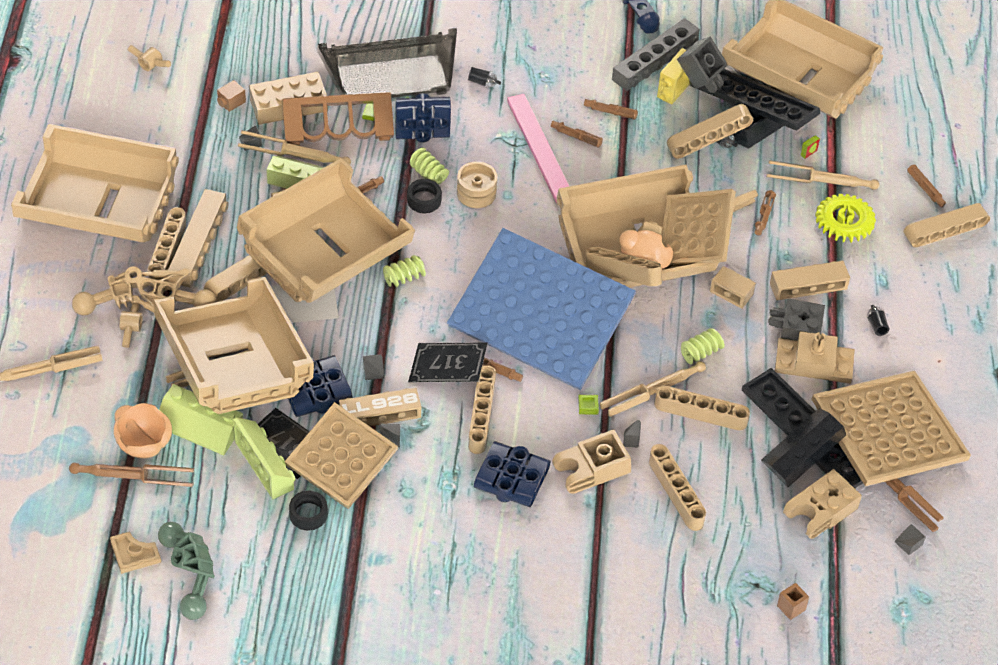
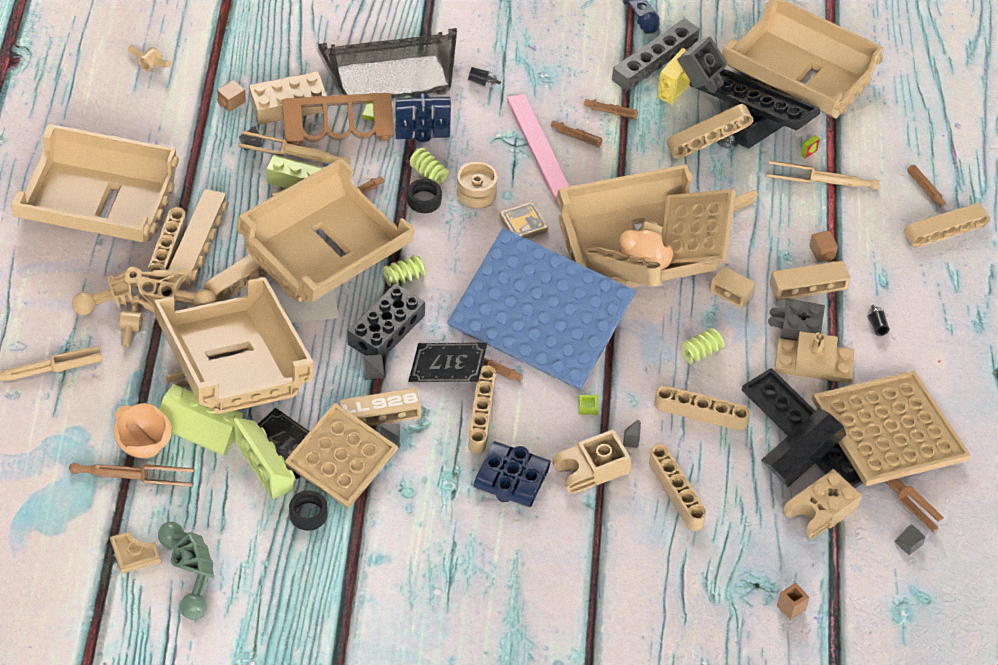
(322, 390): dark blue connector -> none
(386, 322): none -> black brick
(524, 220): none -> tile
(647, 390): tan piece -> none
(765, 212): medium nougat piece -> none
(823, 246): none -> medium nougat brick
(862, 227): neon yellow gear -> none

